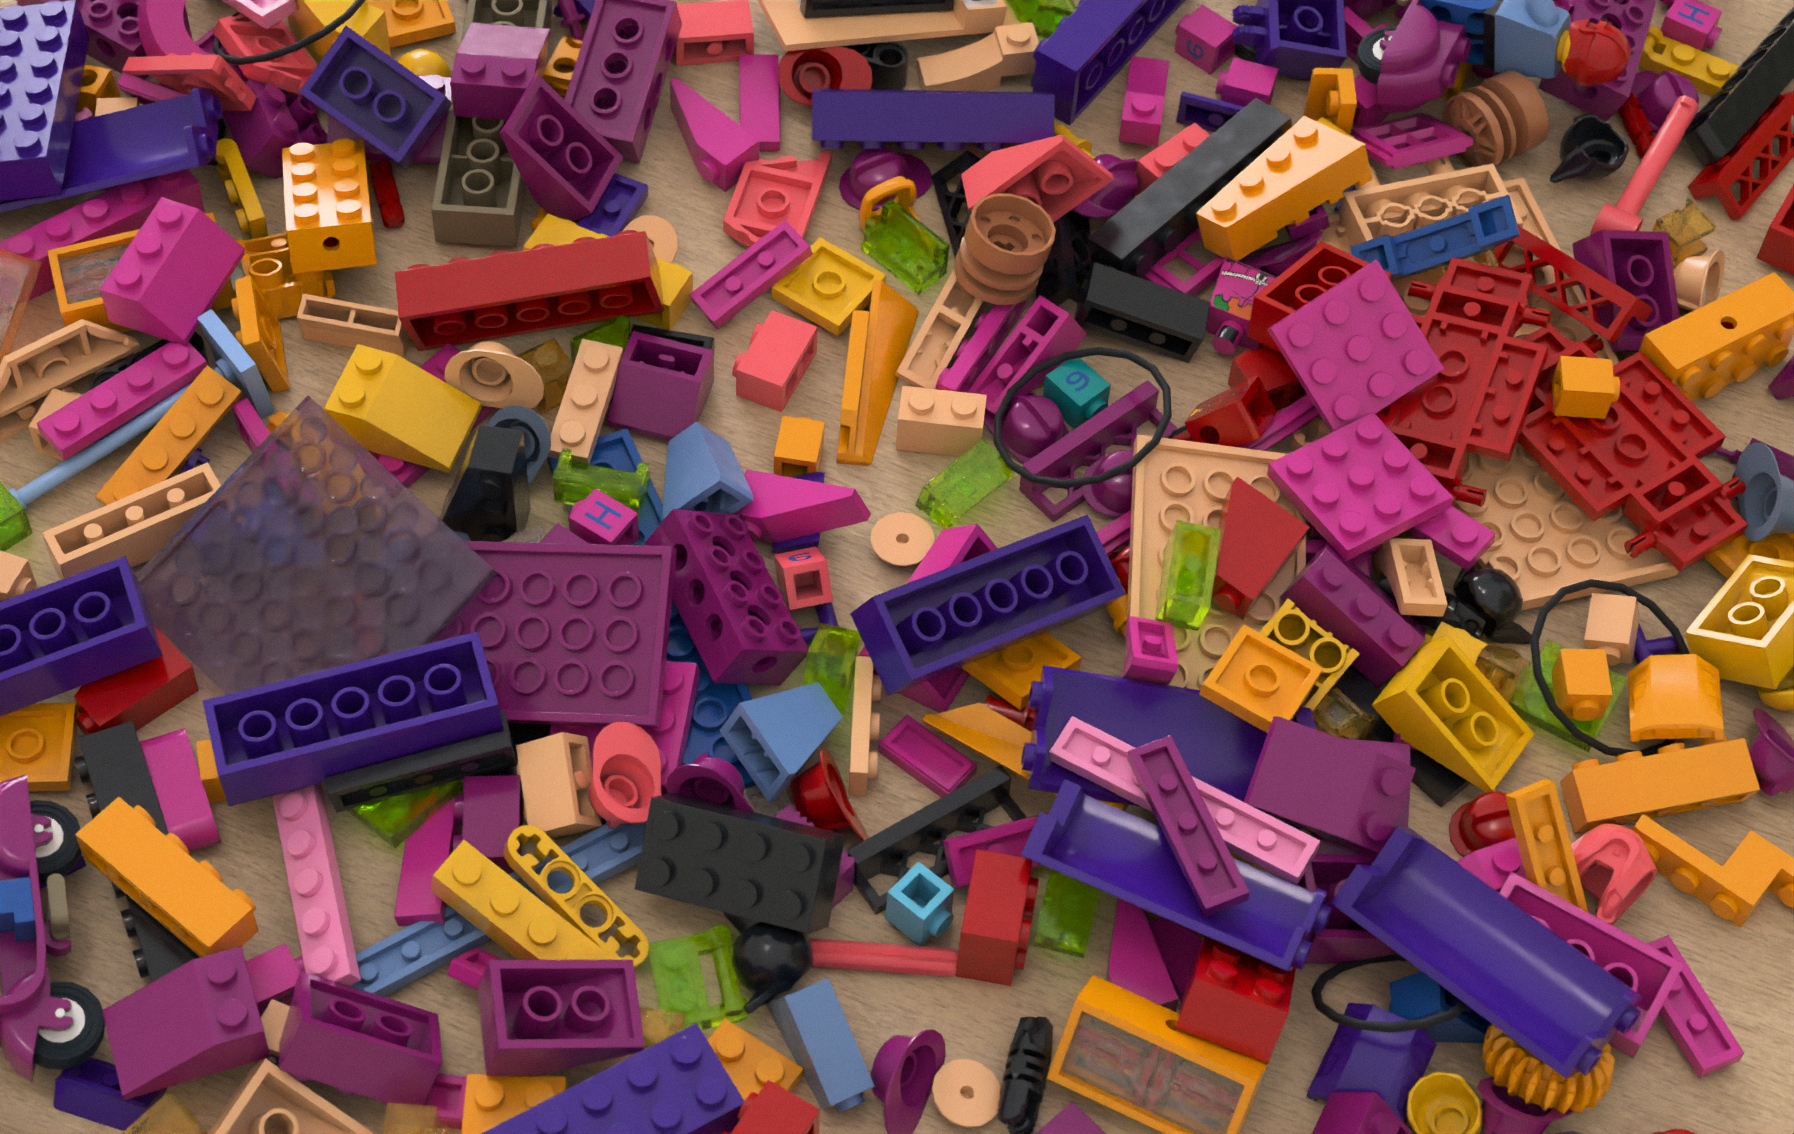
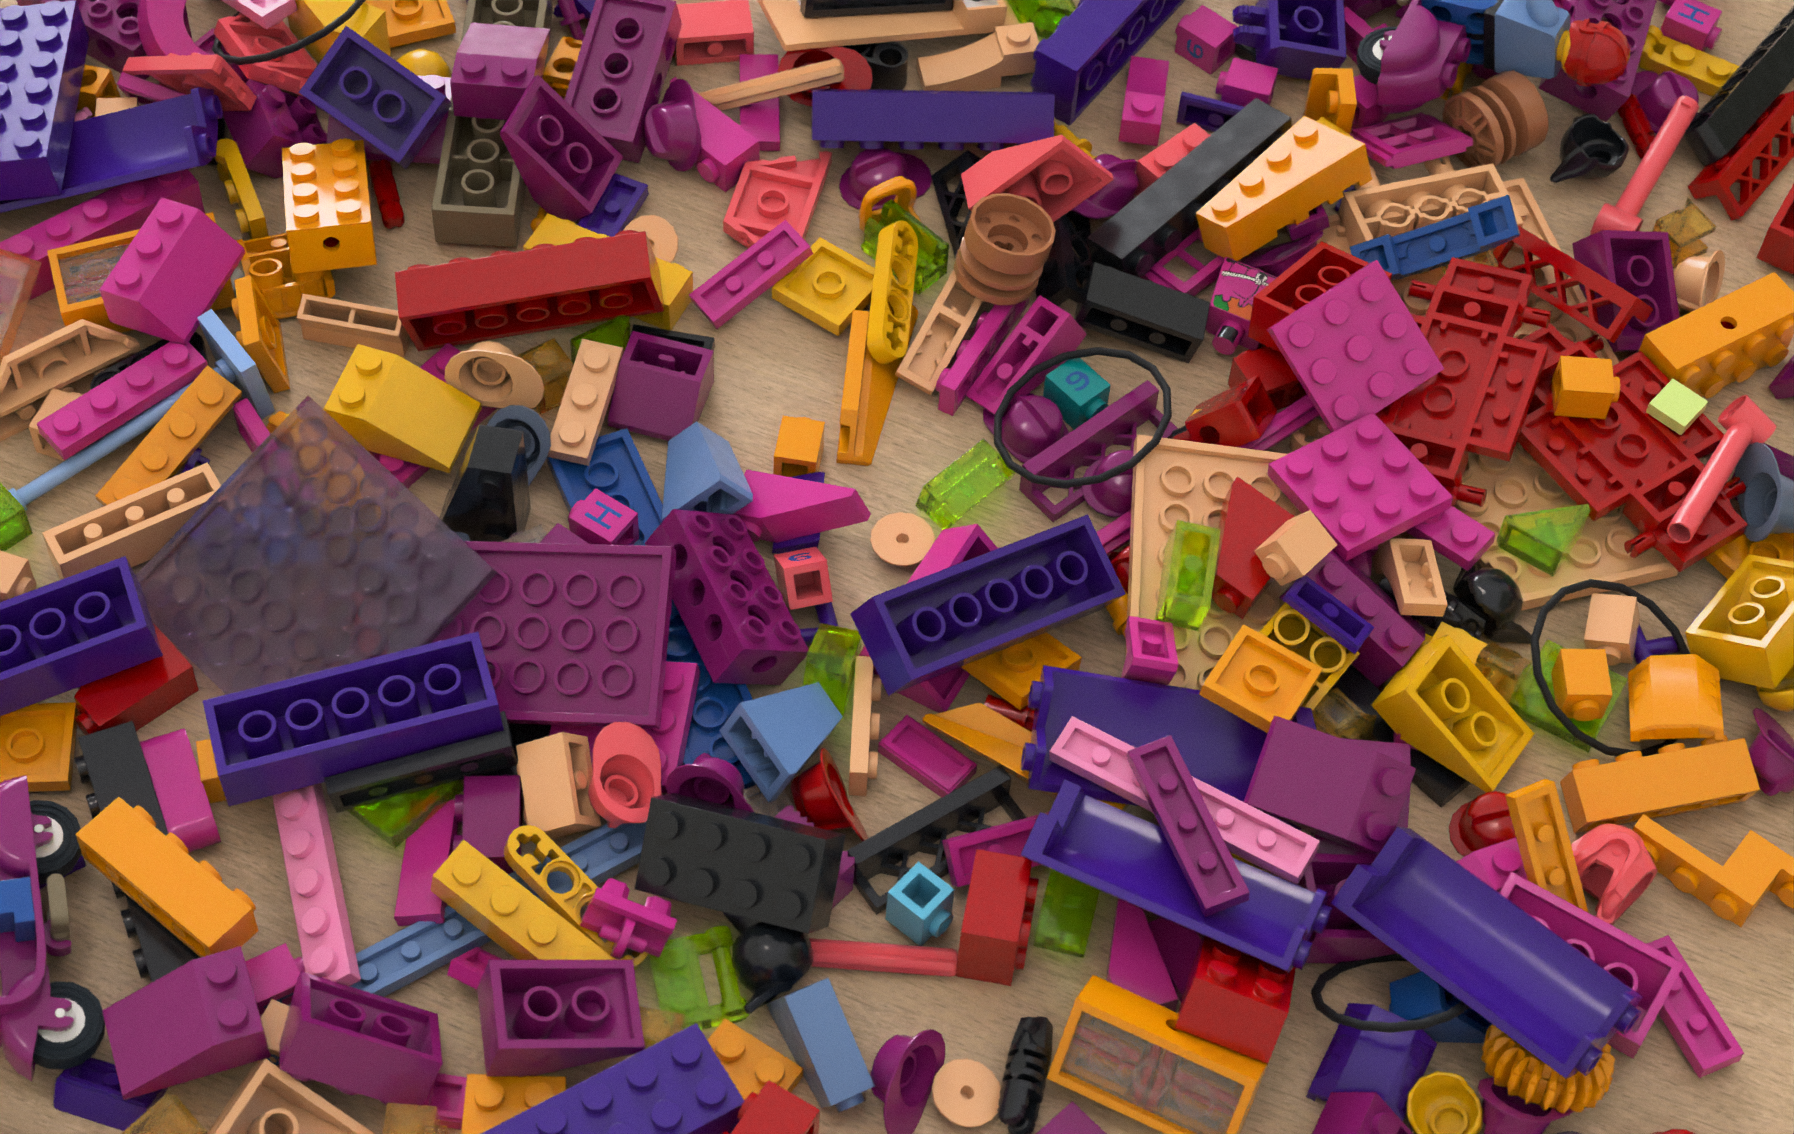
(577, 480): clear neon green hinge -> none
(629, 923): none -> dark pink hips
(673, 128): none -> magenta piece
(775, 85): none -> light nougat axle
(775, 360): coral brick -> none
(888, 333): none -> yellow beam
(939, 421): light nougat brick -> none
(1295, 548): none -> light nougat brick
(1328, 613): none -> dark purple slope
(1544, 535): none -> clear neon green slope
(1676, 406): none -> yellowish green tile
(1744, 426): none -> coral piece

